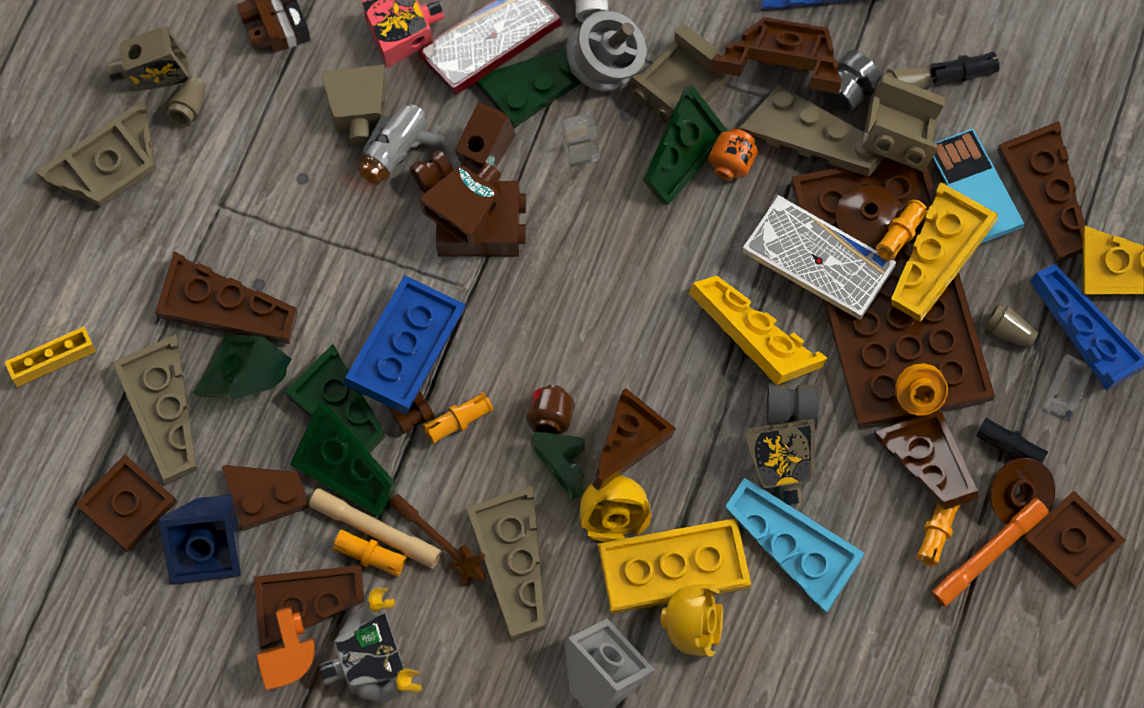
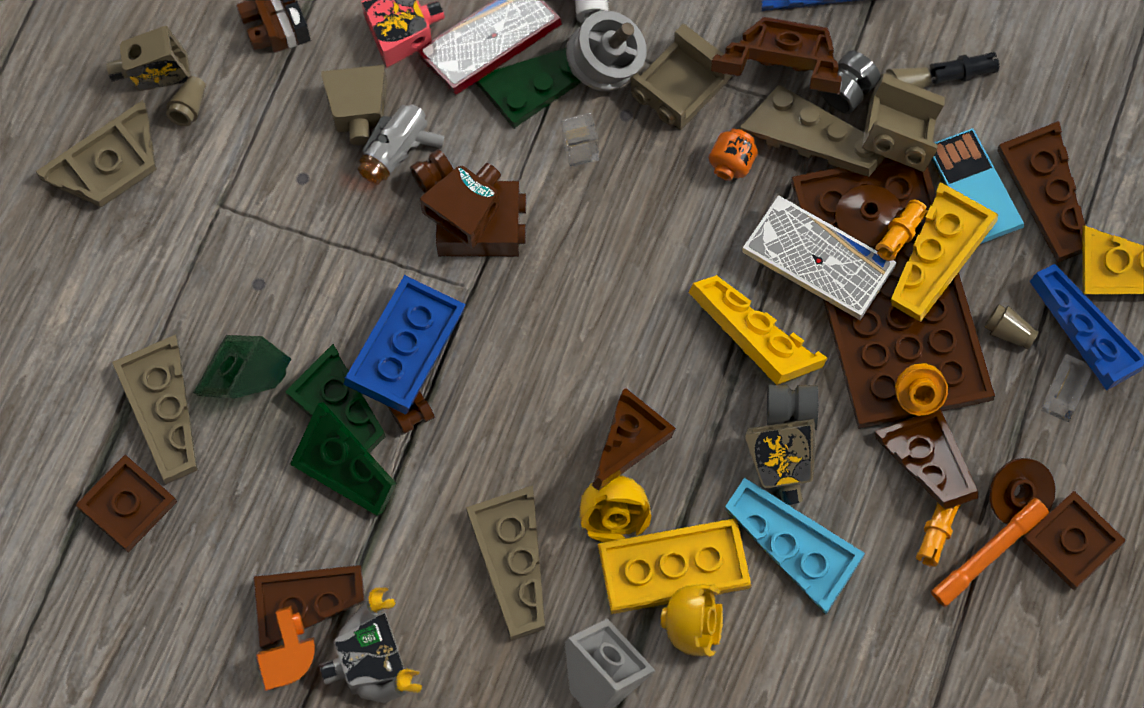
(50, 356): yellow piece -> none
(201, 540): dark blue slope -> none
(212, 301): reddish brown wing -> none
(264, 494): reddish brown wing -> none
(341, 511): tan piece -> none
(369, 553): light orange pin -> none
(457, 418): light orange pin -> none
(465, 562): reddish brown piece -> none
(484, 138): reddish brown torso -> none
(550, 410): reddish brown head -> none
(555, 453): clear green slope -> none
(683, 146): dark green wing -> none
(1010, 442): black pin -> none

